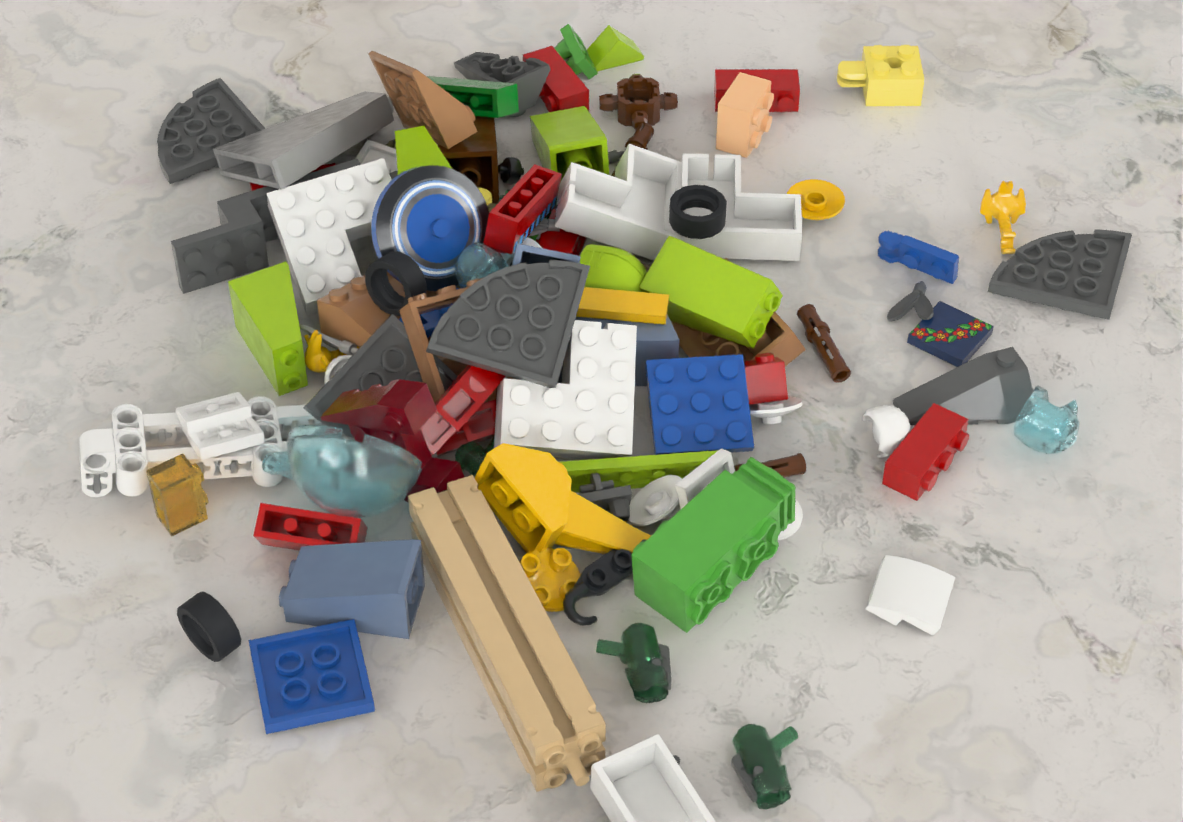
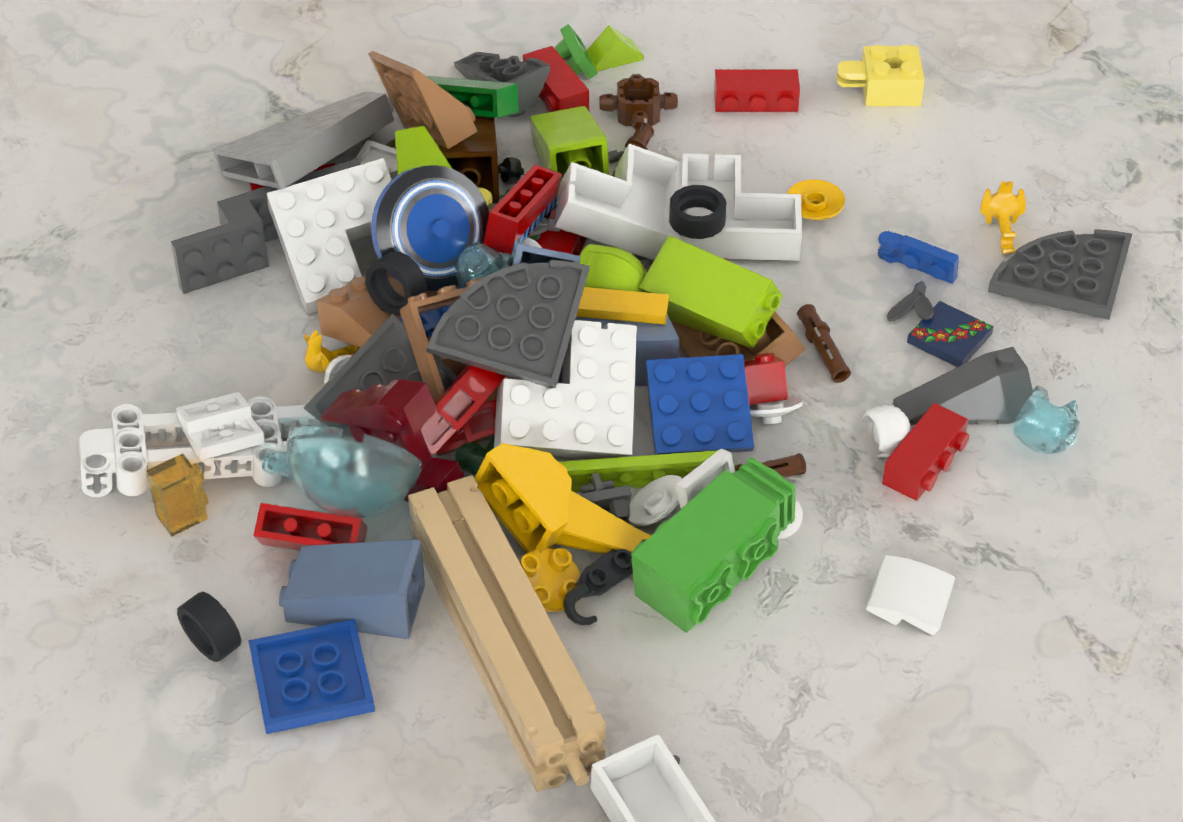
(199, 125): dark grey plate -> none
(270, 325): lime slope -> none
(344, 346): light grey piece -> none
(646, 661): clear green piece -> none
(744, 115): light nougat brick -> none
(760, 765): clear green piece -> none

